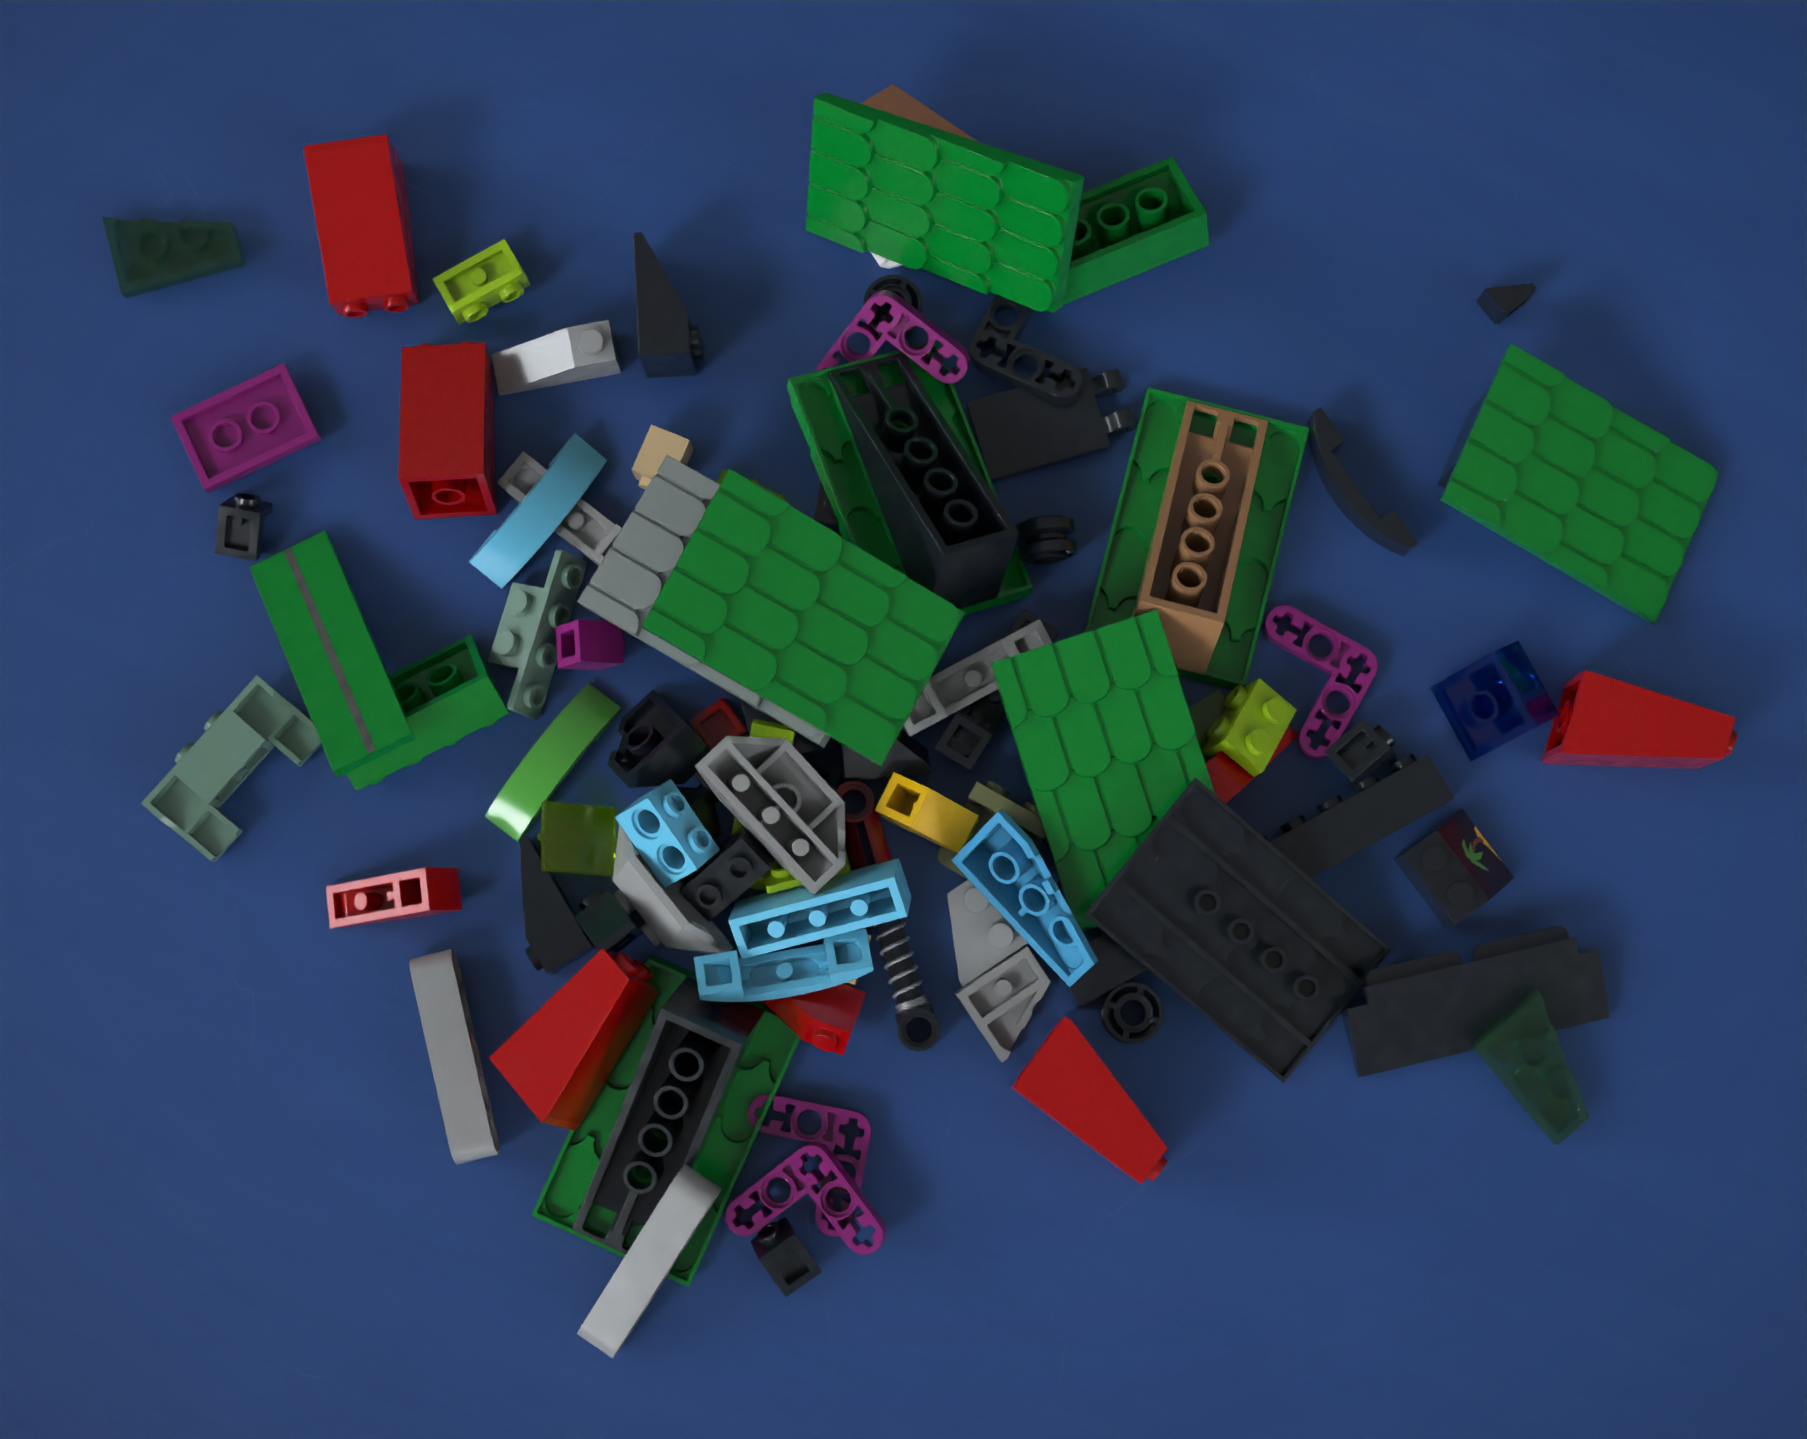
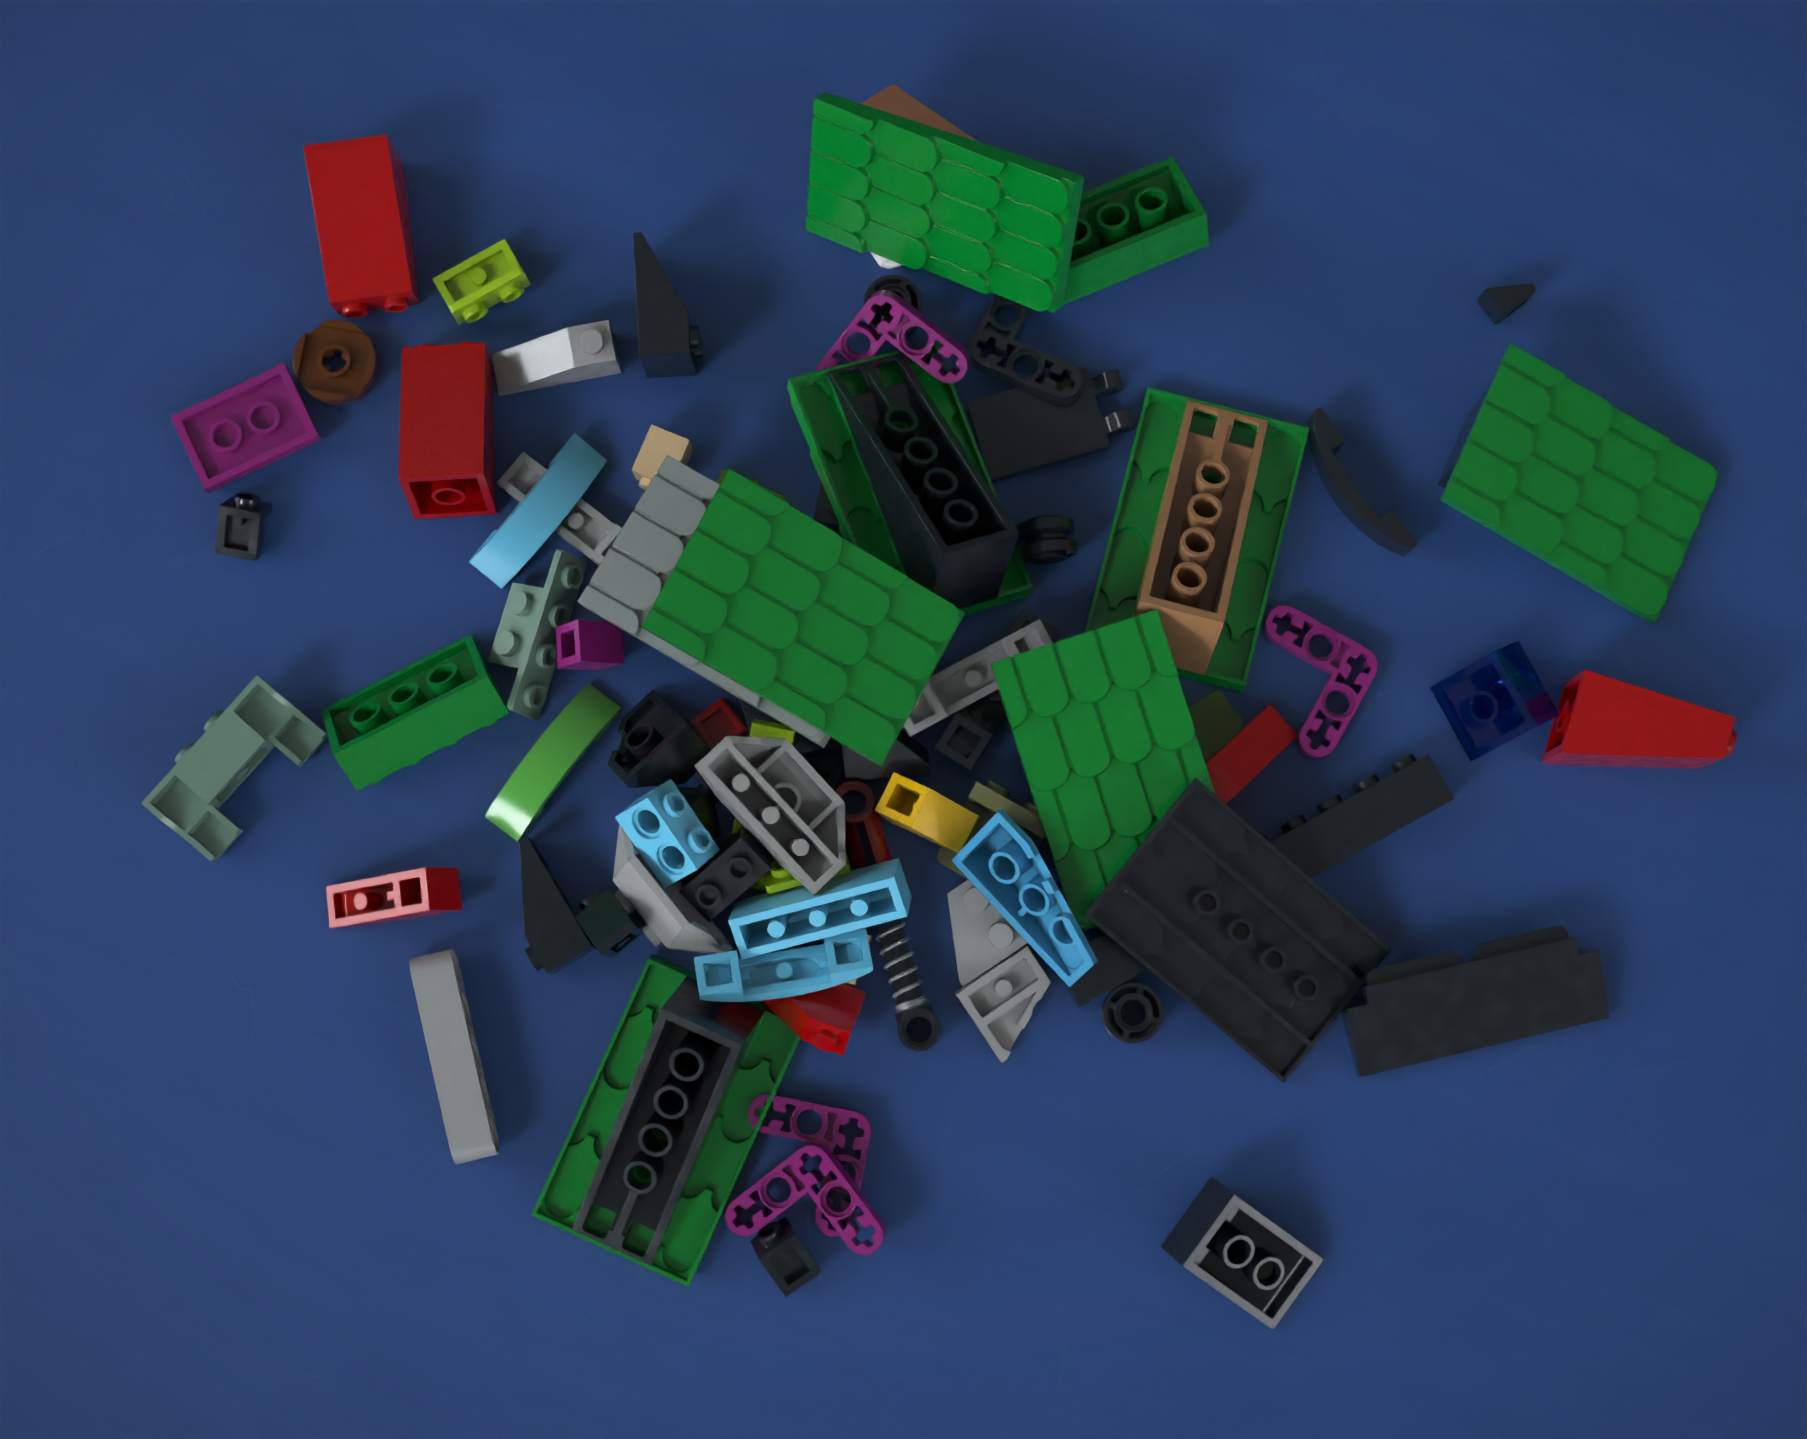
(165, 254): wing -> none
(322, 344): none -> reddish brown plate
(332, 654): green tile -> none
(577, 838): clear neon green piece -> none
(577, 1038): red slope -> none
(649, 1261): light grey beam -> none
(1085, 1098): red slope -> none
(1241, 1253): none -> black slope
(1250, 726): lime bracket -> none
(1361, 751): black bracket -> none
(1454, 869): black slope -> none
(1530, 1064): clear green wing -> none

